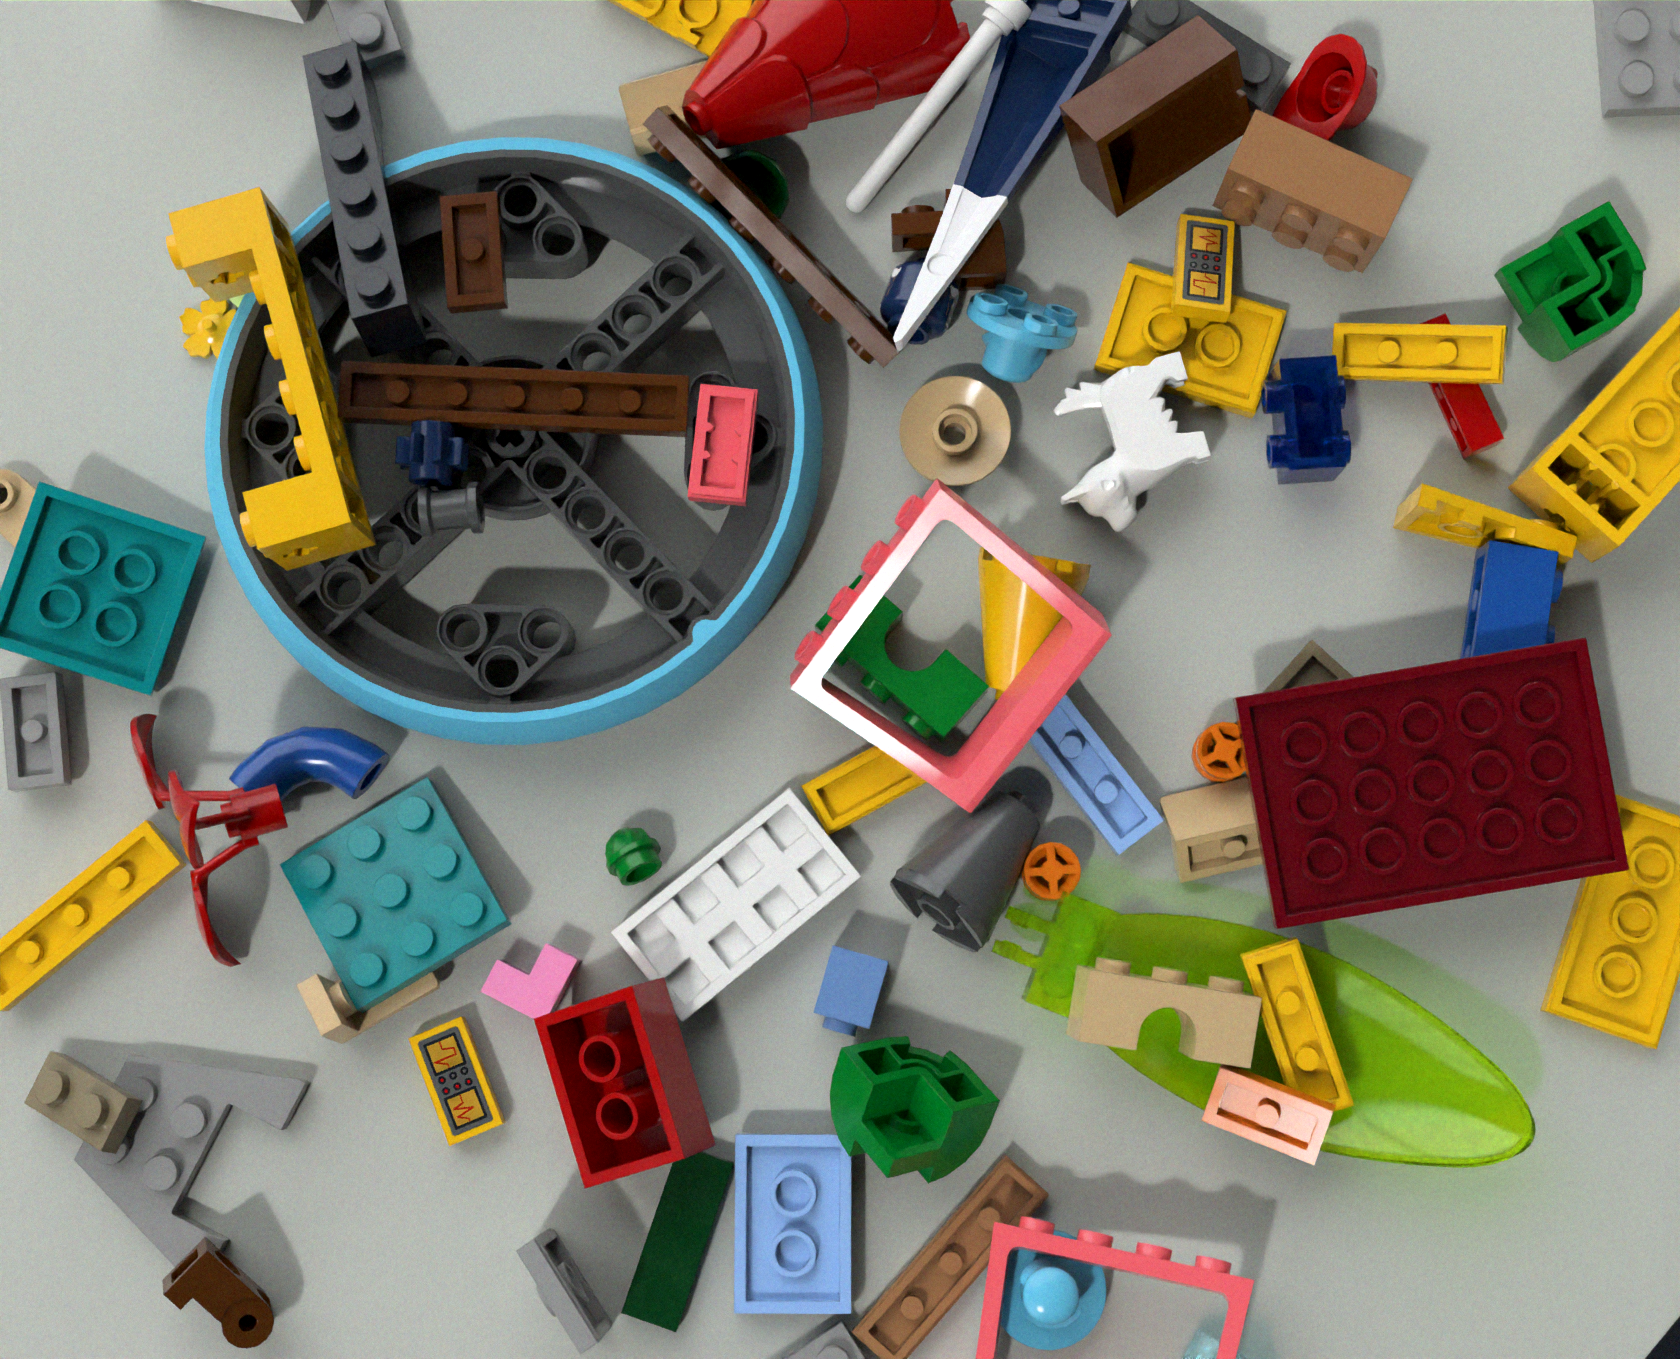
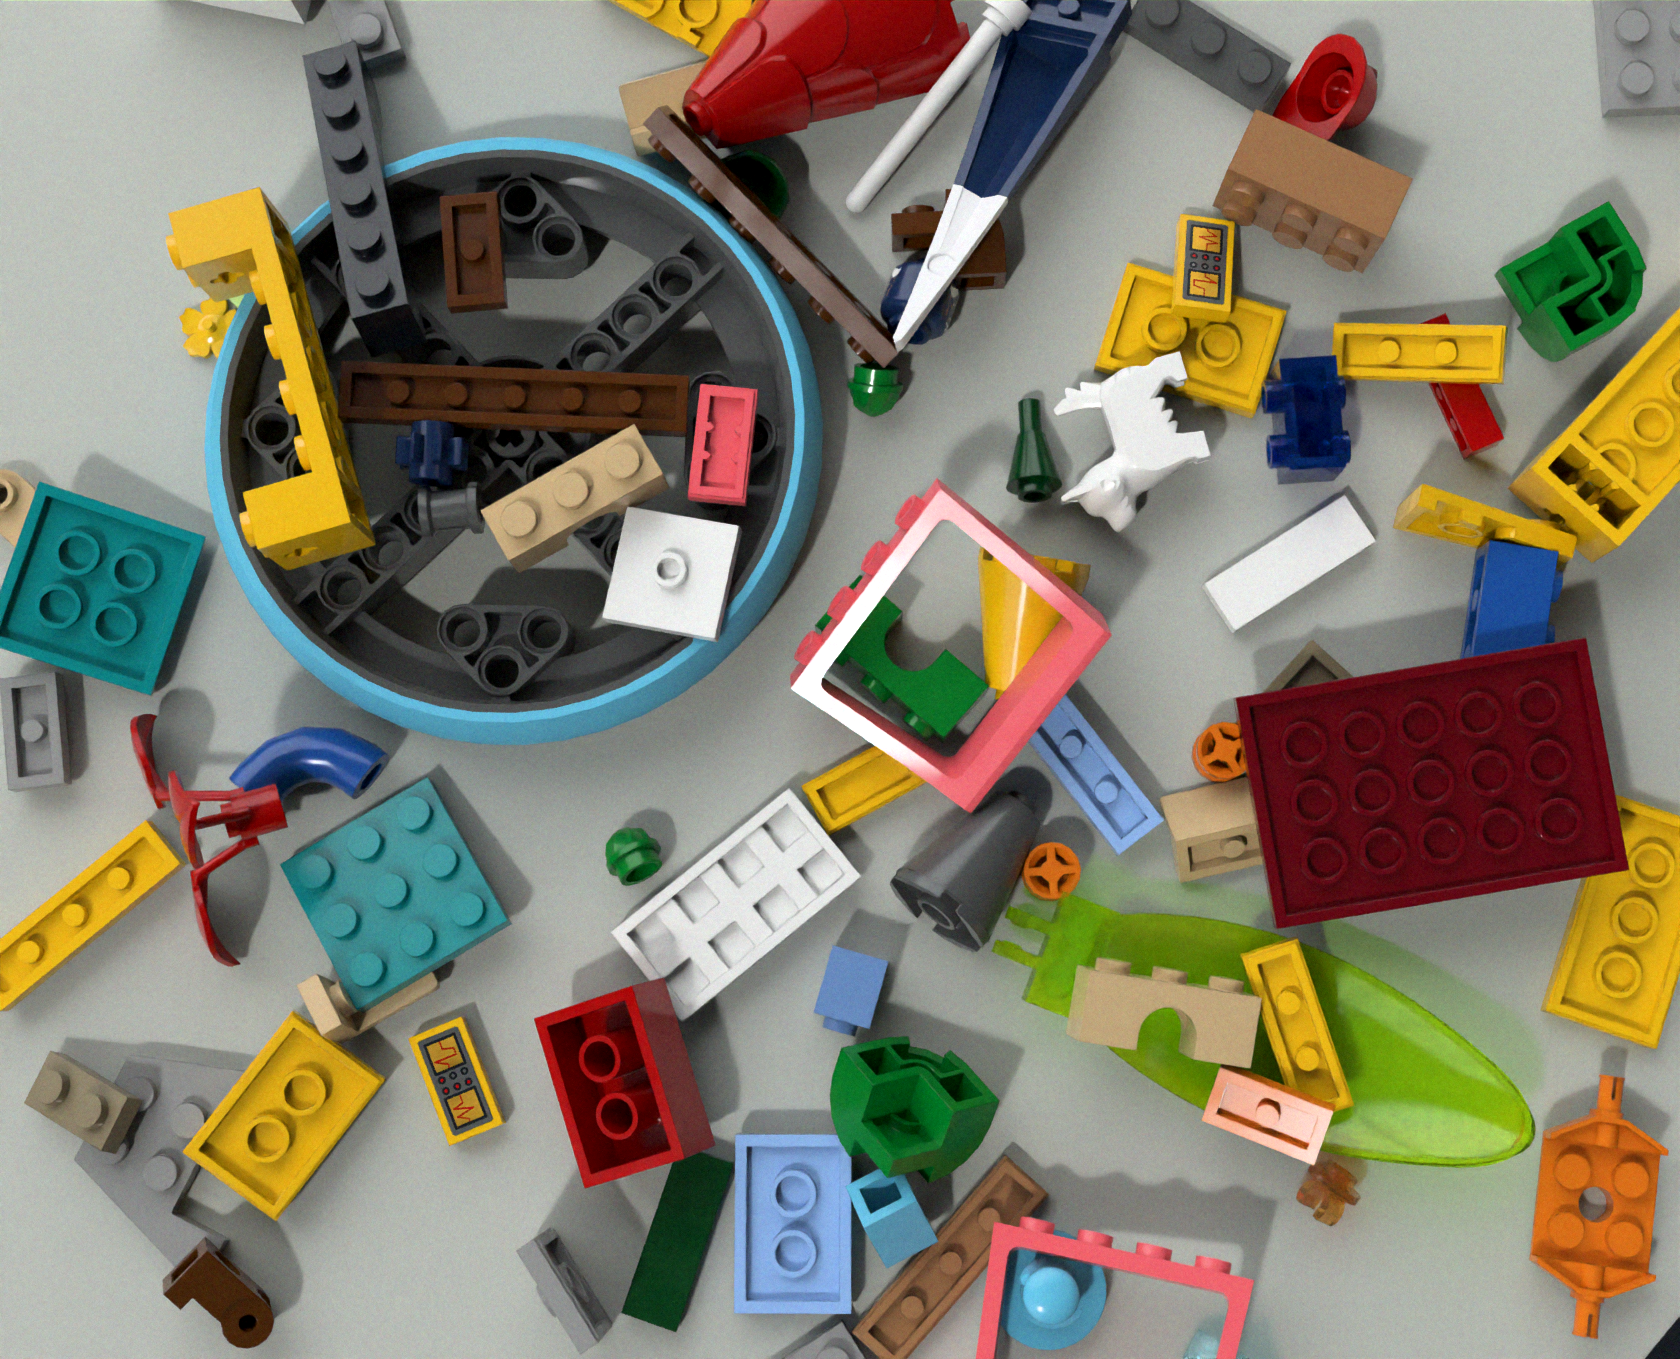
(284, 1115): none -> yellow tile
(534, 992): bright pink piece -> none
(549, 509): none -> tan arch
(672, 574): none -> white plate
(874, 388): none -> green plate
(891, 1216): none -> medium azure brick
(959, 404): tan dish -> none
(1019, 331): medium azure plate -> none
(1032, 469): none -> dark green cone
(1157, 115): reddish brown piece -> none
(1288, 564): none -> white tile
(1333, 1186): none -> clear orange plate
(1613, 1251): none -> orange plate

